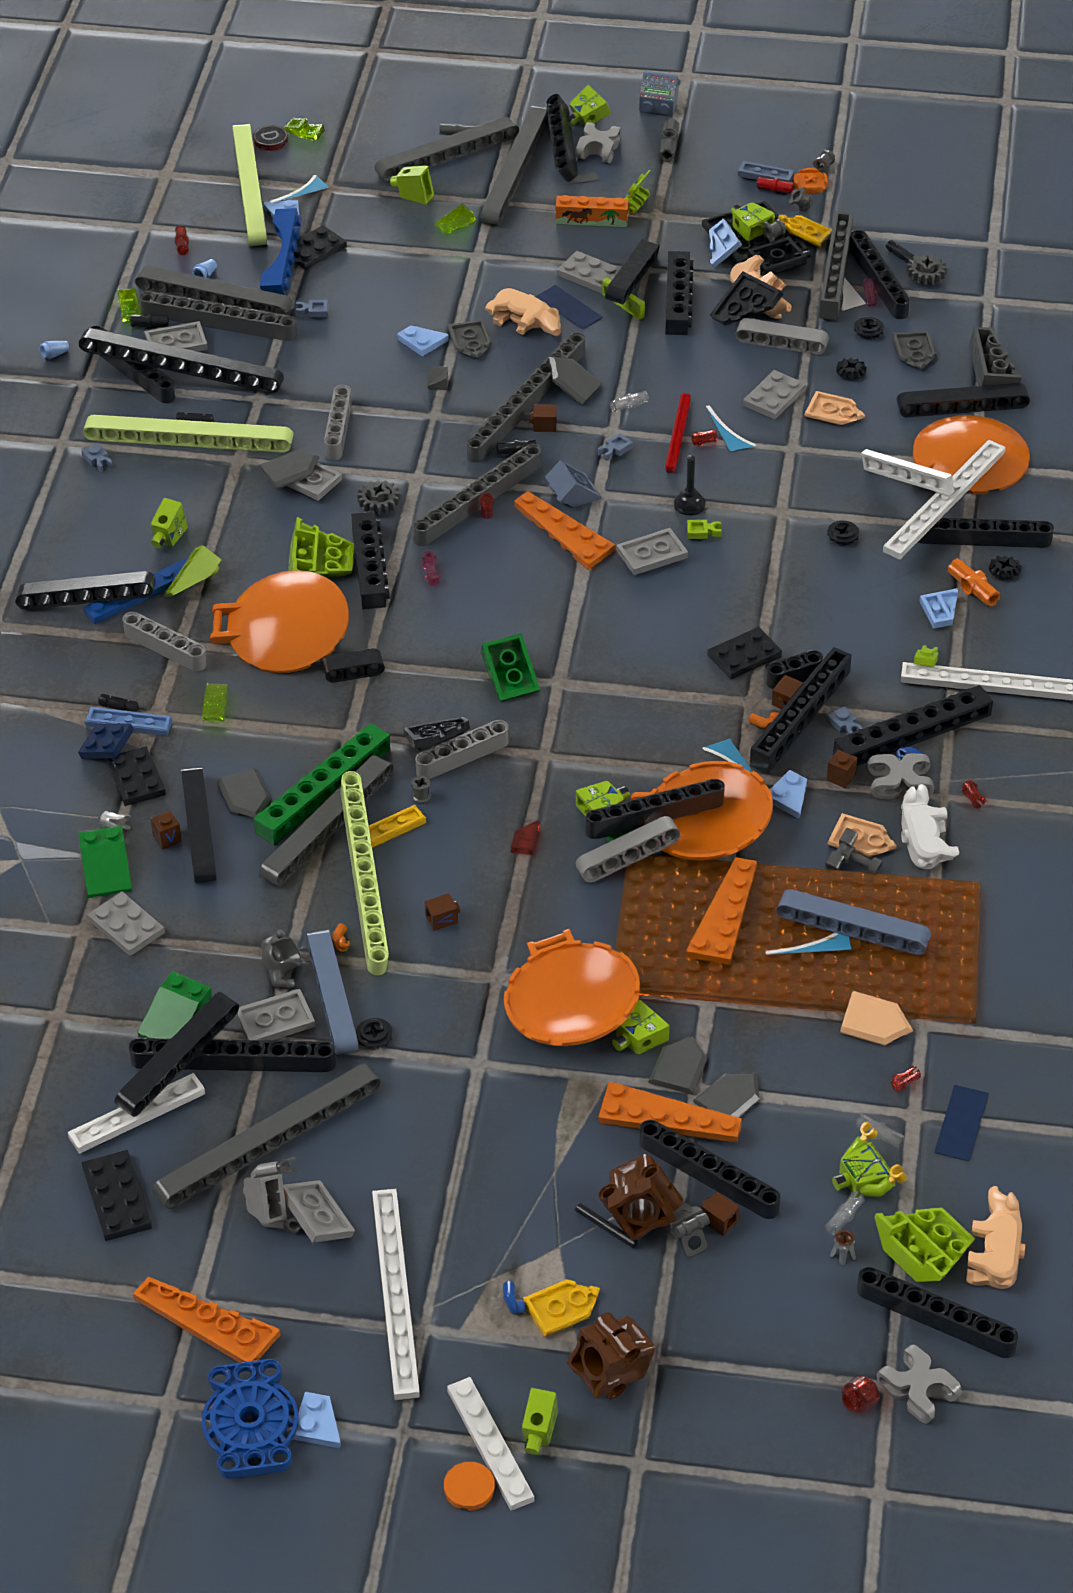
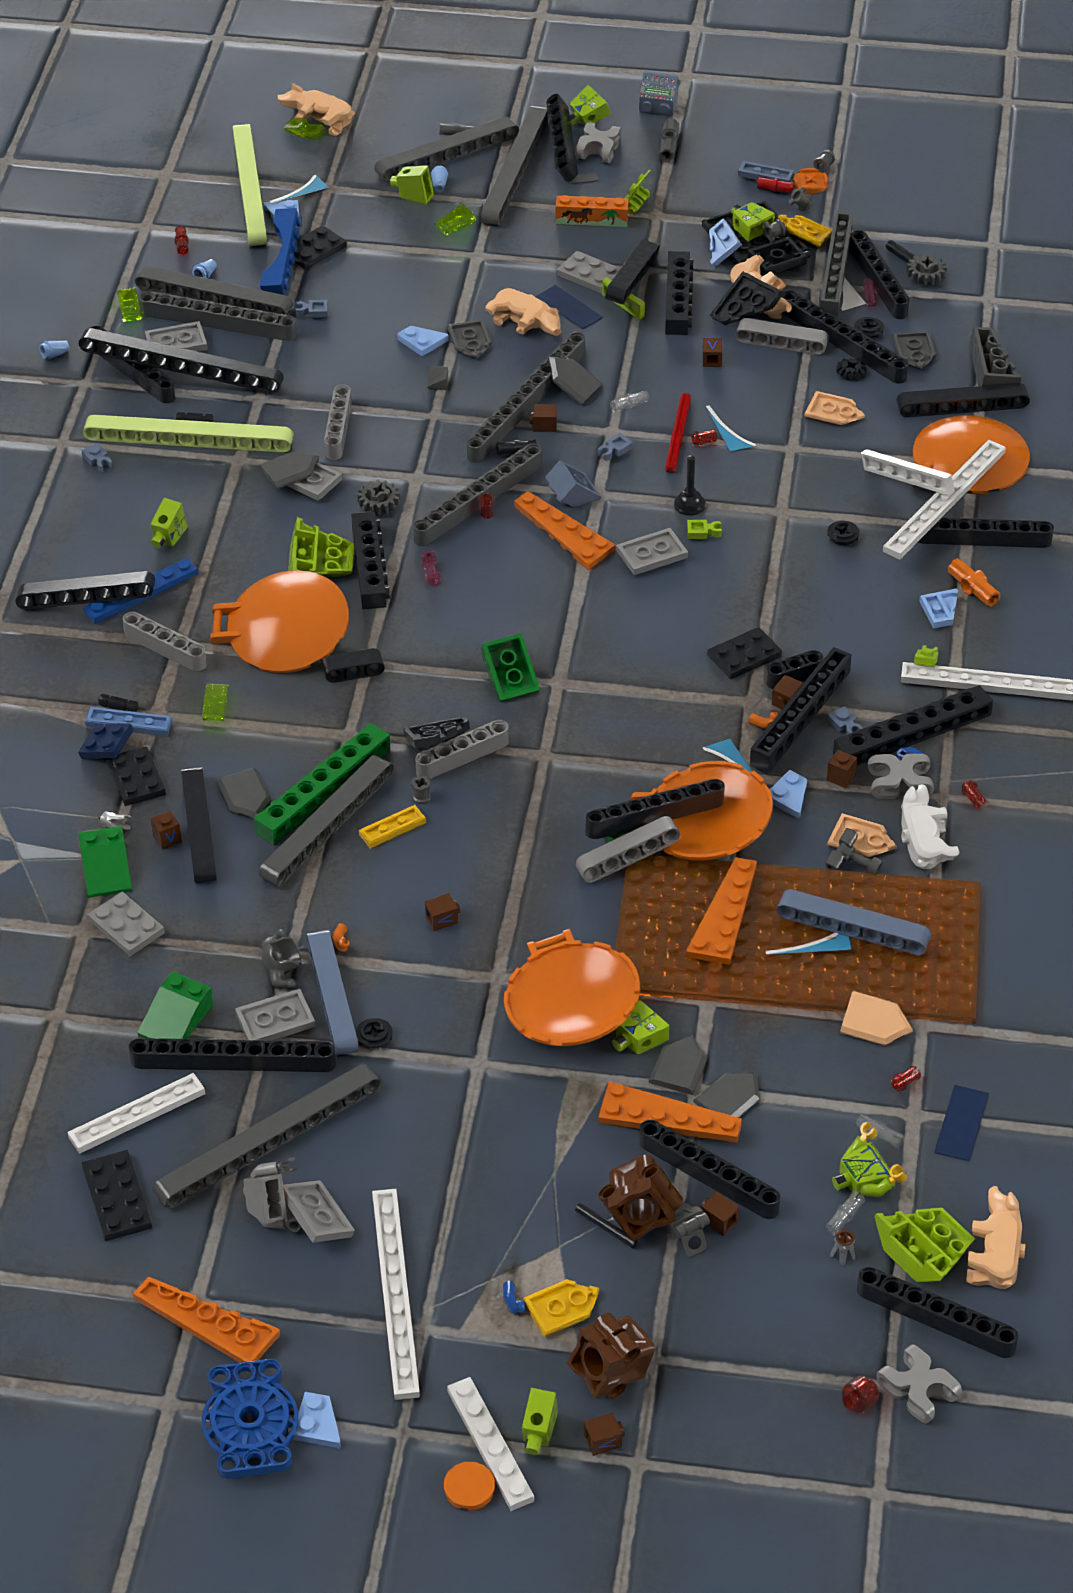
(149, 320): black pin -> none
(176, 1054): black beam -> none
(198, 567): lime slope -> none
(270, 137): tile -> none
(318, 106): none -> light nougat animal
(364, 873): yellowish green beam -> none
(439, 178): none -> light blue cone
(525, 839): clear red tile -> none
(600, 796): lime torso -> none
(603, 1434): none -> reddish brown brick
(712, 352): none -> reddish brown brick
(774, 394): light grey plate -> none
(847, 338): none -> black beam
(1008, 572): black gear -> none

